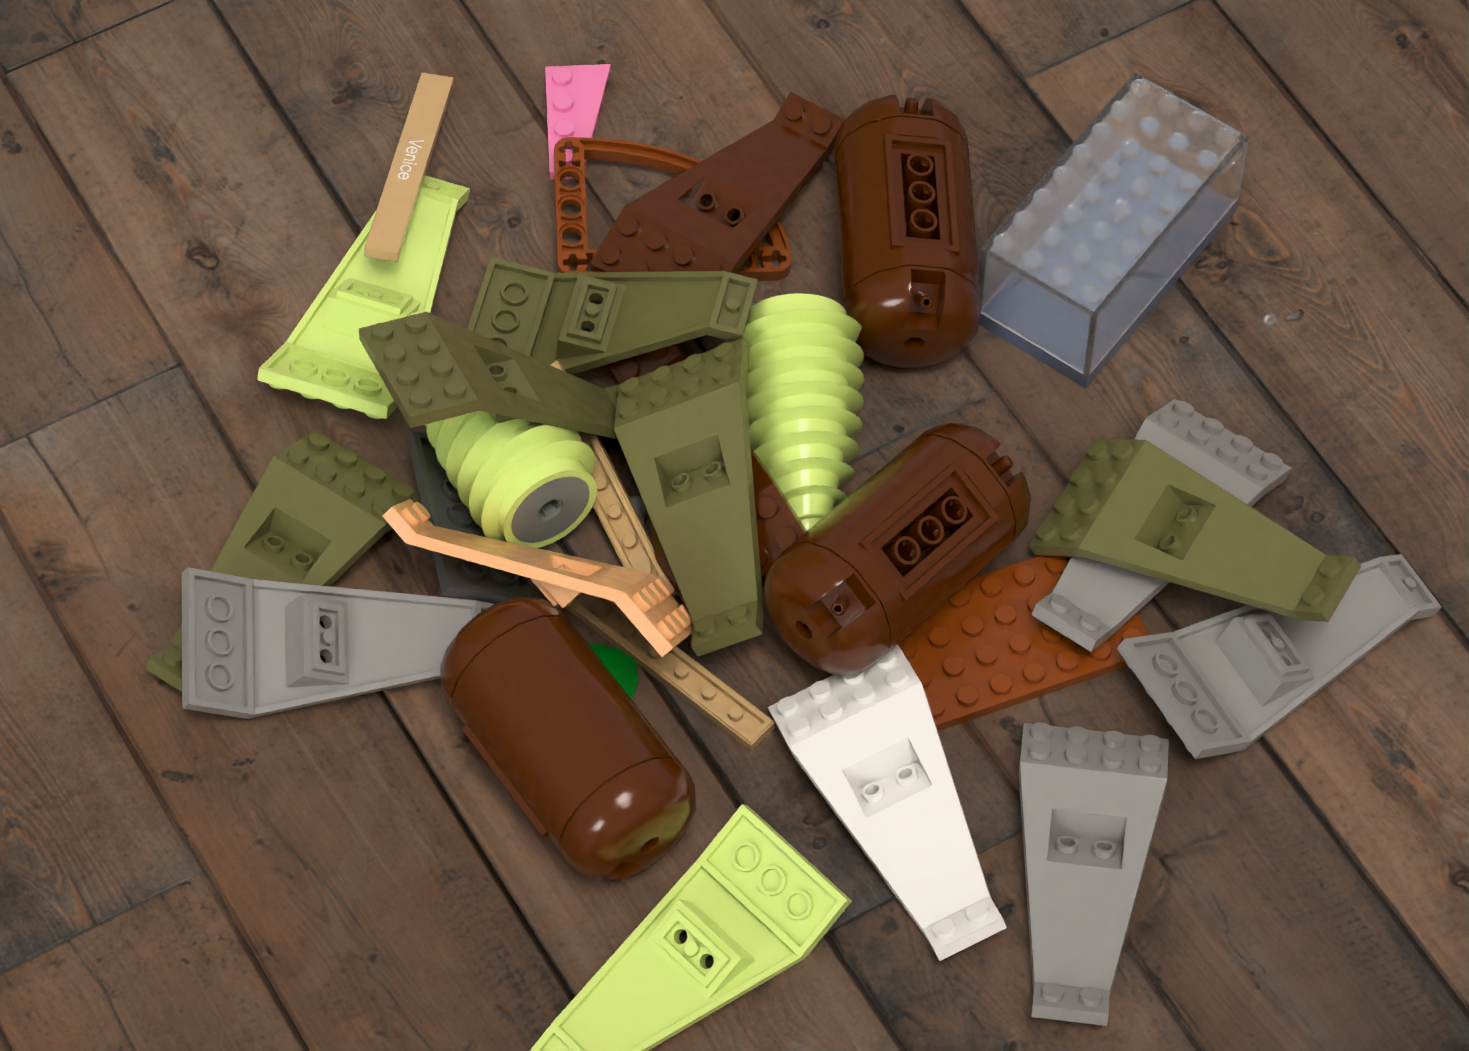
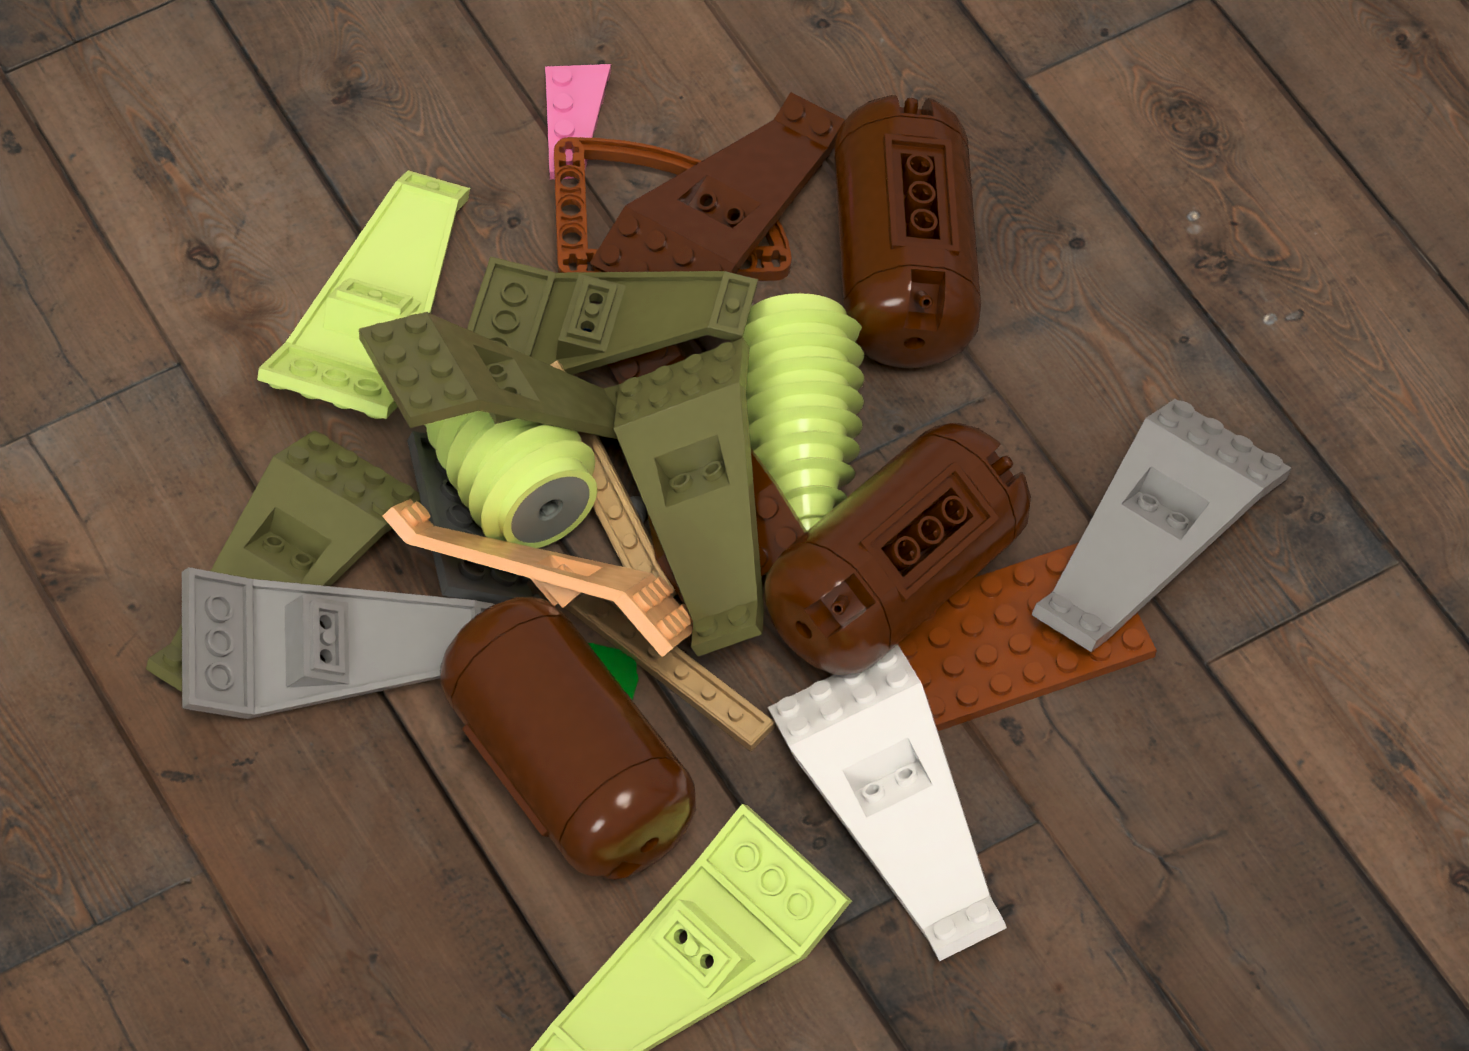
(409, 167): tan tile -> none
(1086, 841): light grey wing -> none
(1110, 229): clear piece -> none
(1170, 523): olive wing -> none
(1252, 668): light grey wing -> none

